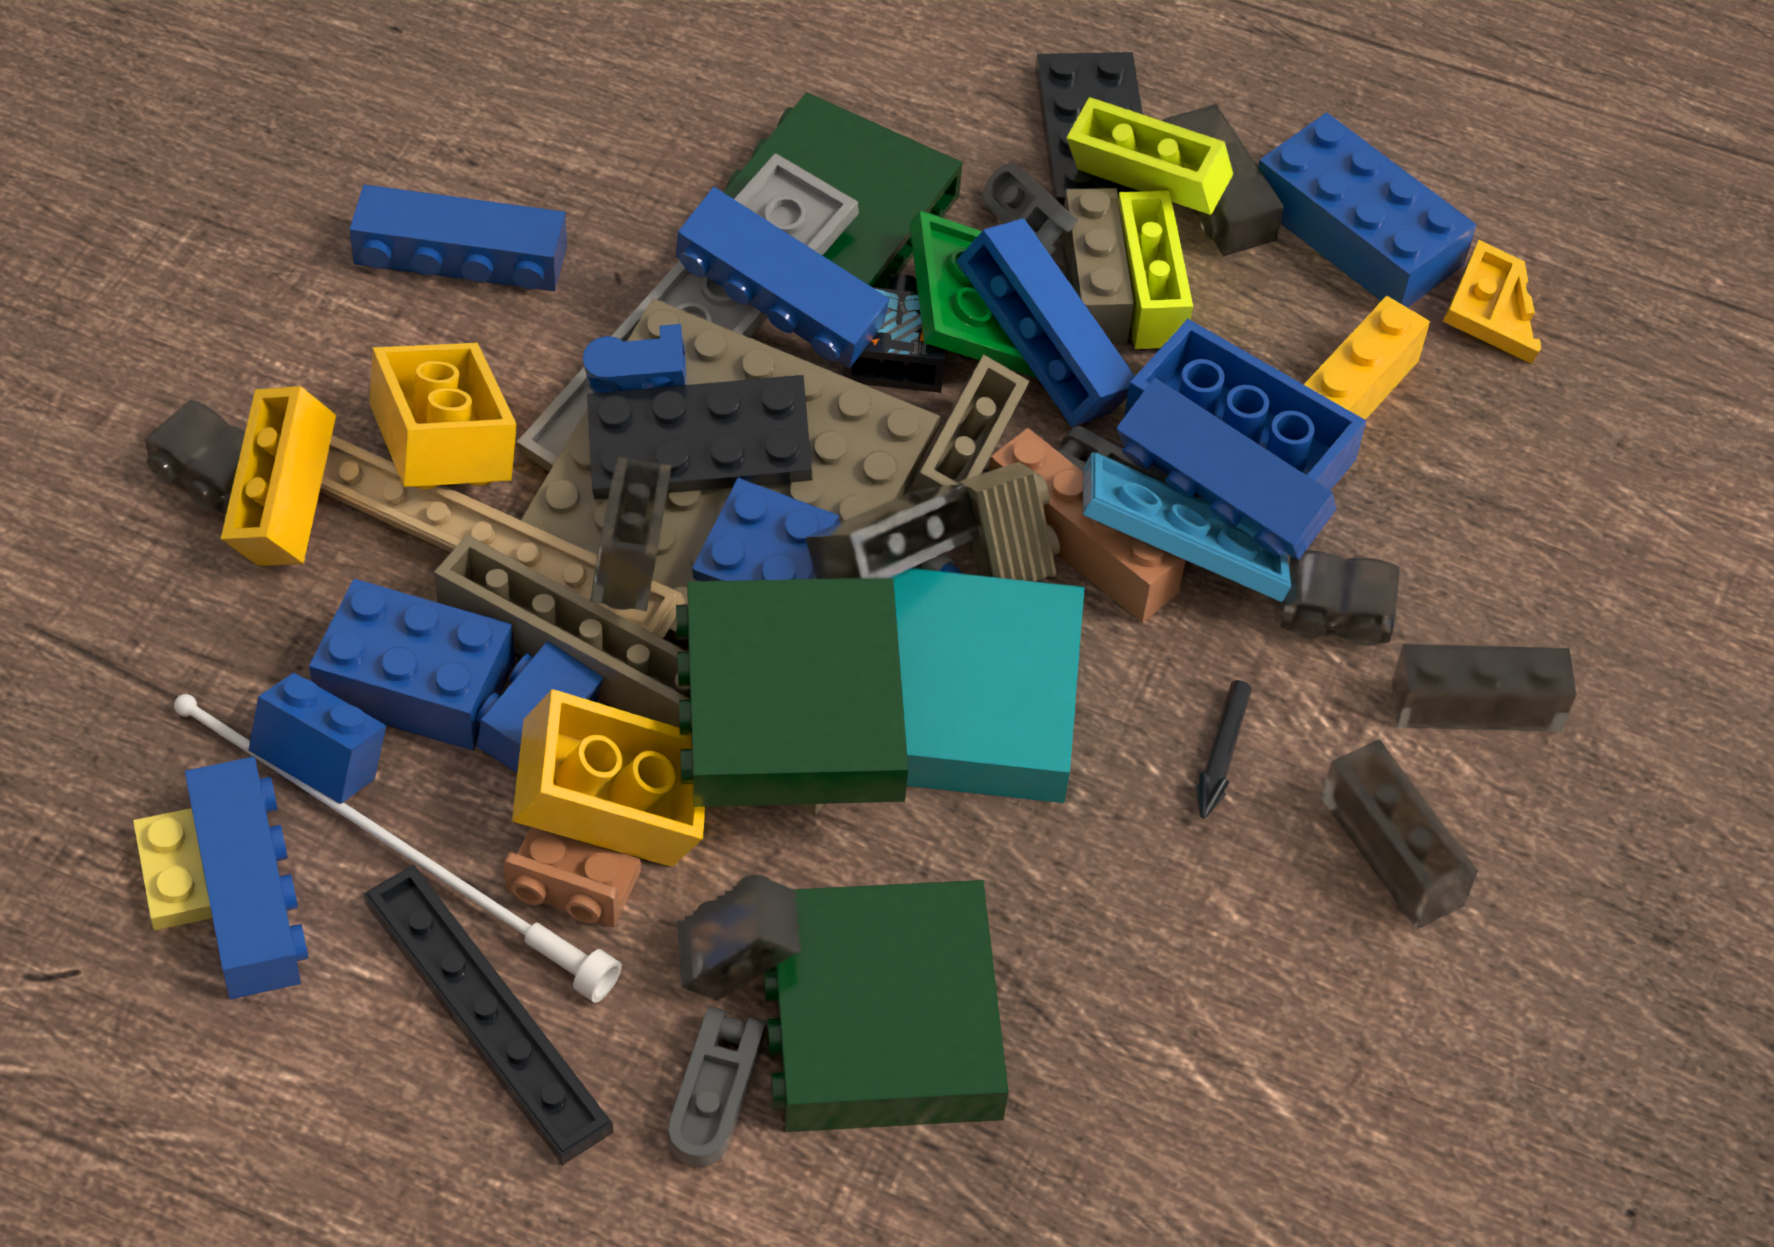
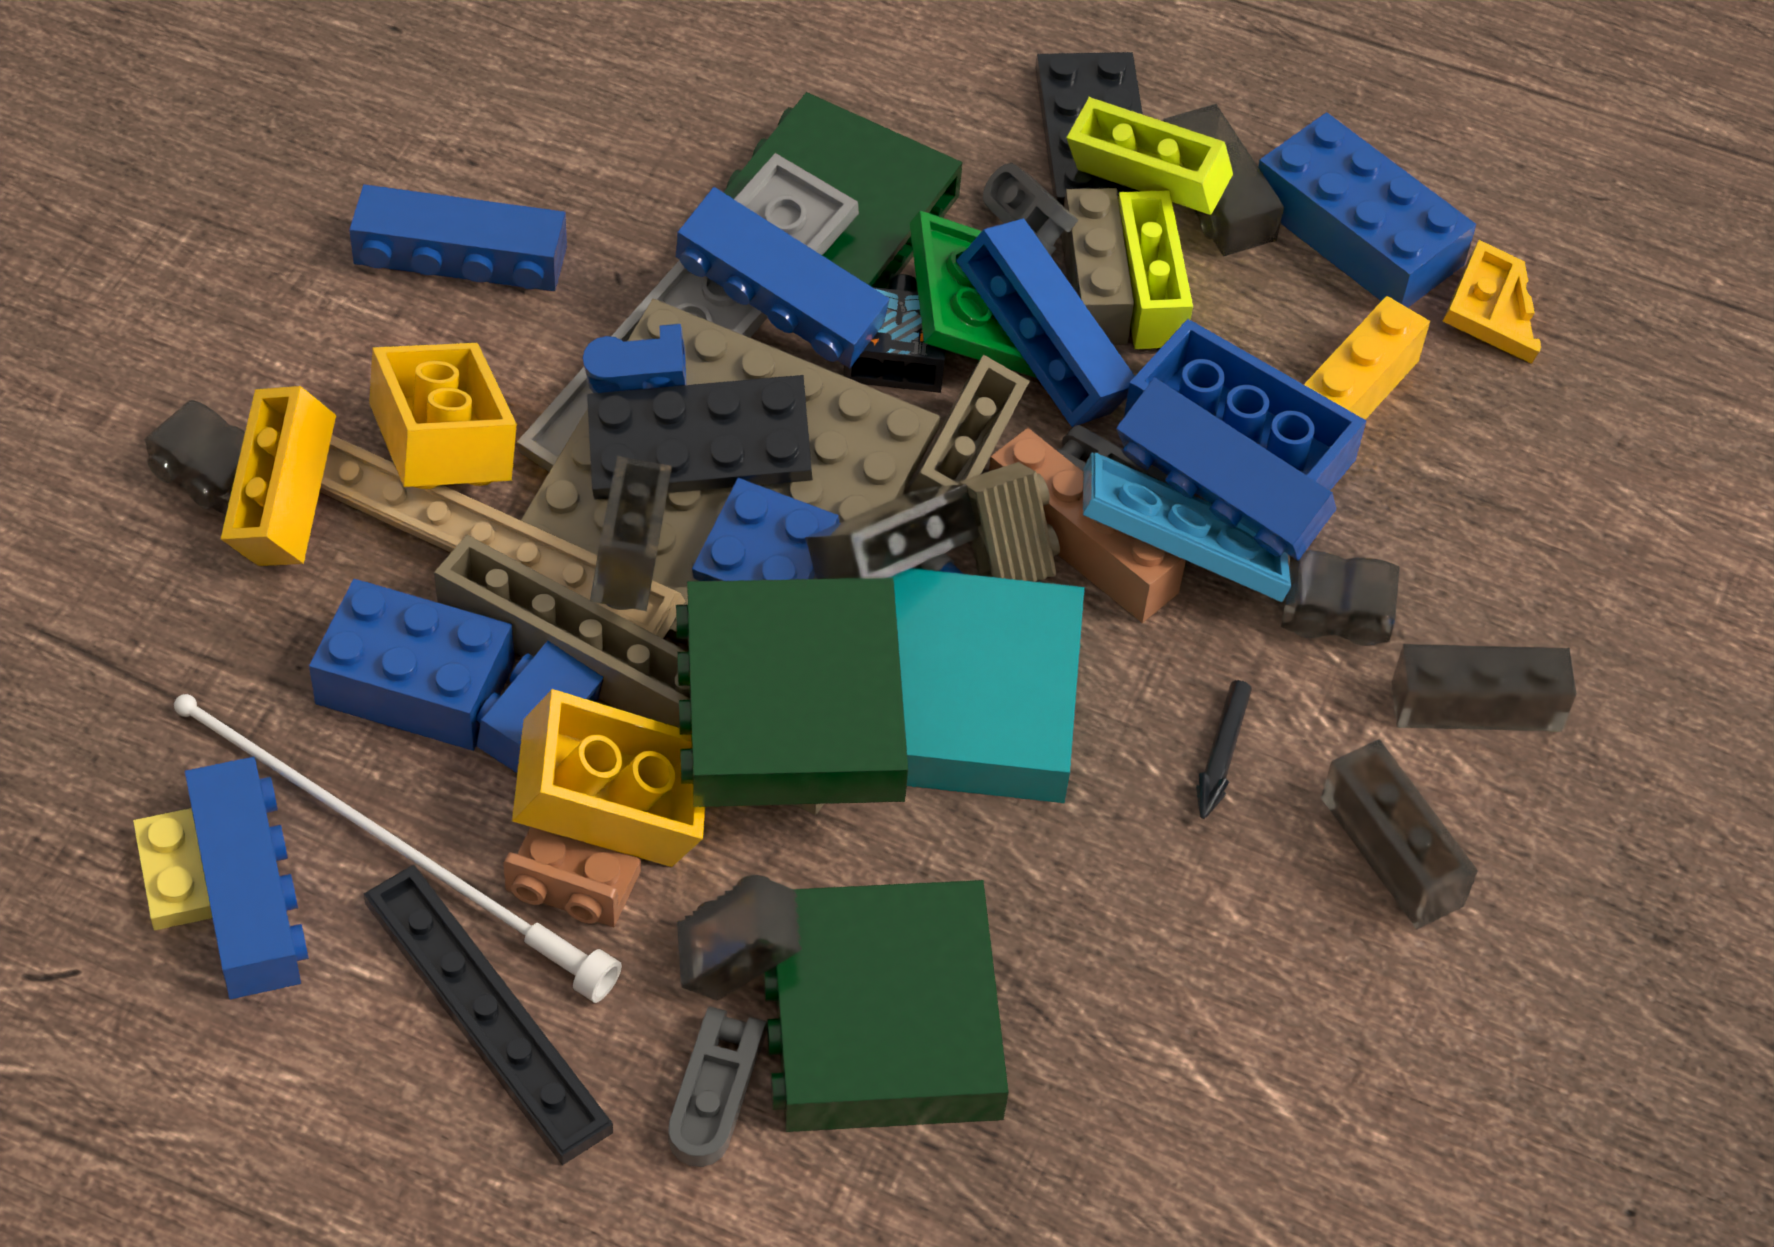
(317, 737): blue brick -> none

